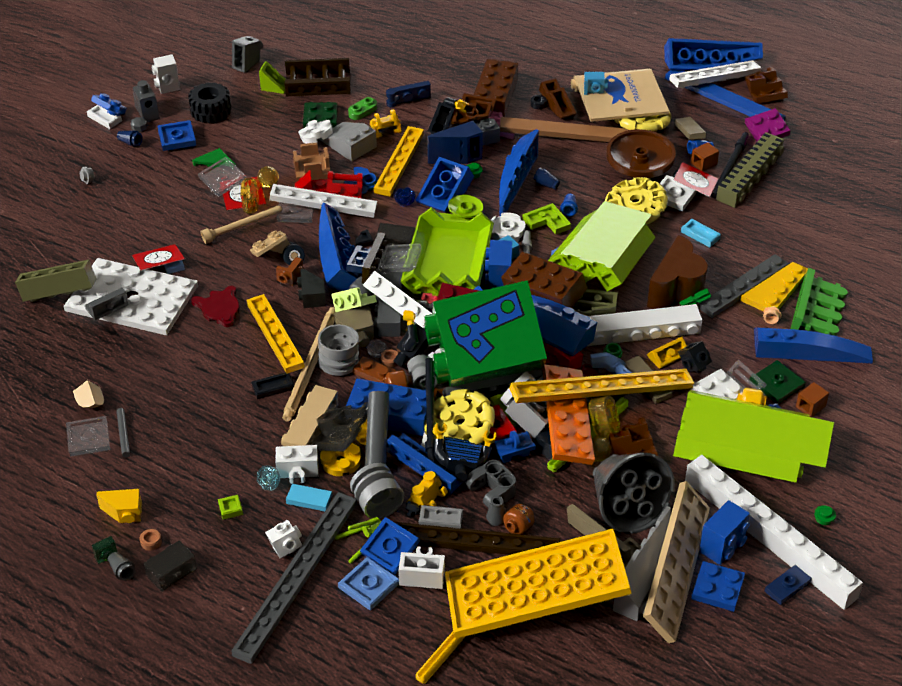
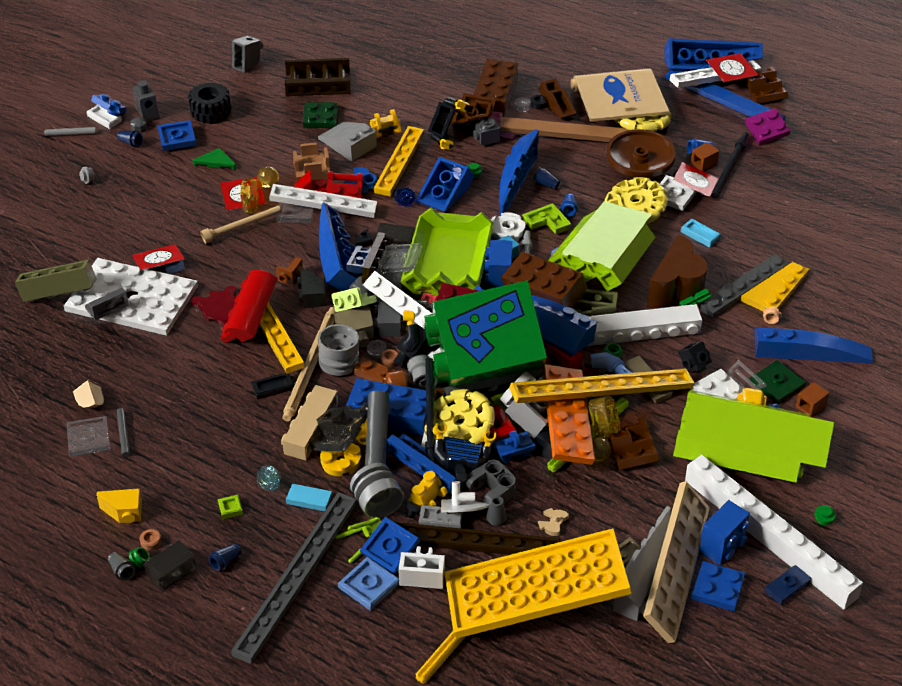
(70, 131): none -> light grey bar
(103, 549): clear green plate -> none
(139, 556): none -> green plate
(166, 74): white brick -> none
(222, 176): clear tile -> none
(224, 557): none -> dark blue cone
(249, 306): none -> red brick
(271, 79): lime slope -> none
(278, 242): tan plate -> none
(284, 538): white brick -> none
(297, 462): white brick -> none
(316, 130): white plate -> none
(362, 108): bright green plate -> none
(408, 93): dark blue plate -> none
(458, 144): dark blue slope -> none
(461, 501): none -> white shield
(465, 206): lime dish -> none
(520, 518): dark orange head -> none
(522, 104): none -> clear tile
(557, 518): none -> tan piece
(588, 526): dark tan tile -> none
(594, 82): dark azure brick -> none
(633, 490): dark grey cone -> none
(667, 353): yellow slope -> none
(690, 128): dark tan tile -> none
(732, 67): none -> red sticker
(750, 169): olive brick -> none
(804, 307): bright green fence -> none

